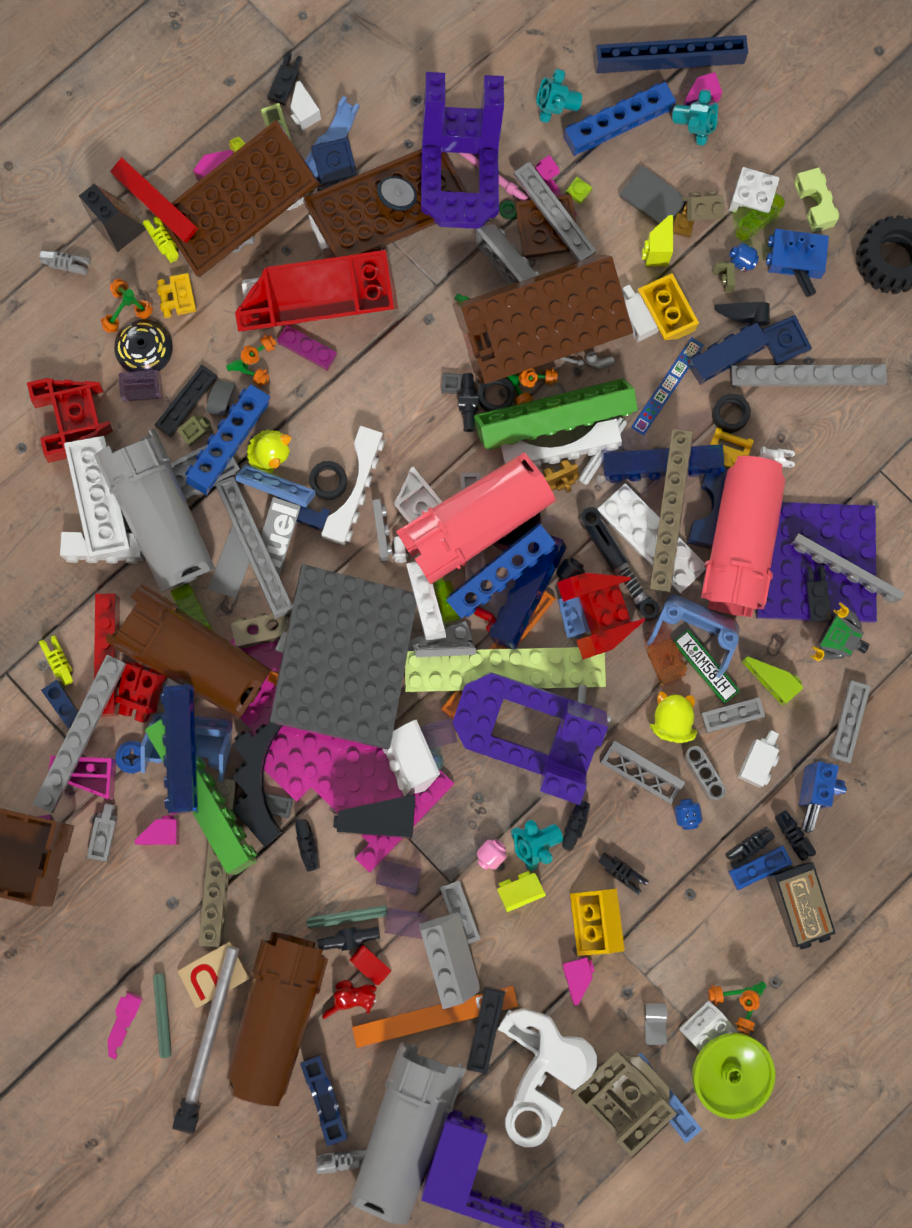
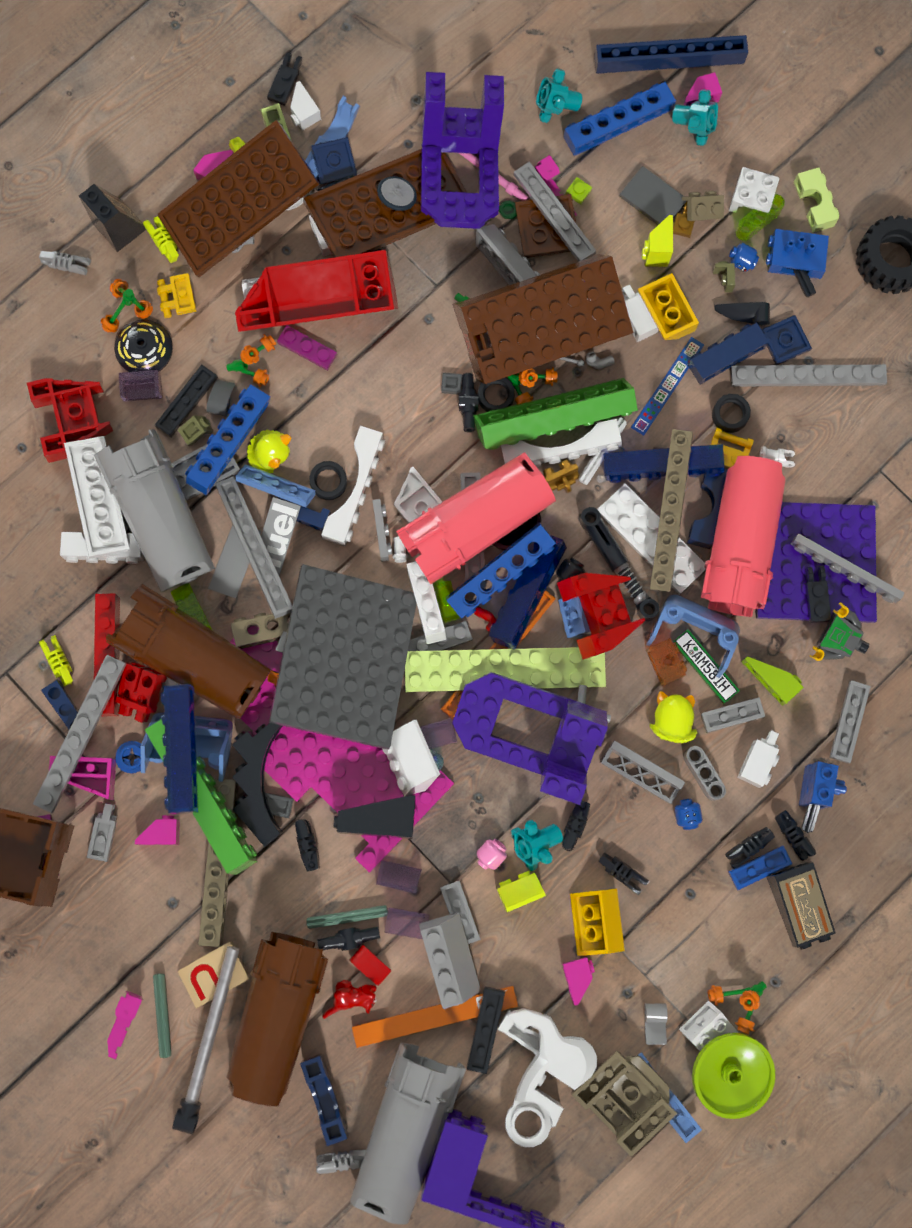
(154, 200): red tile -> none
(444, 649): light grey tile -> none

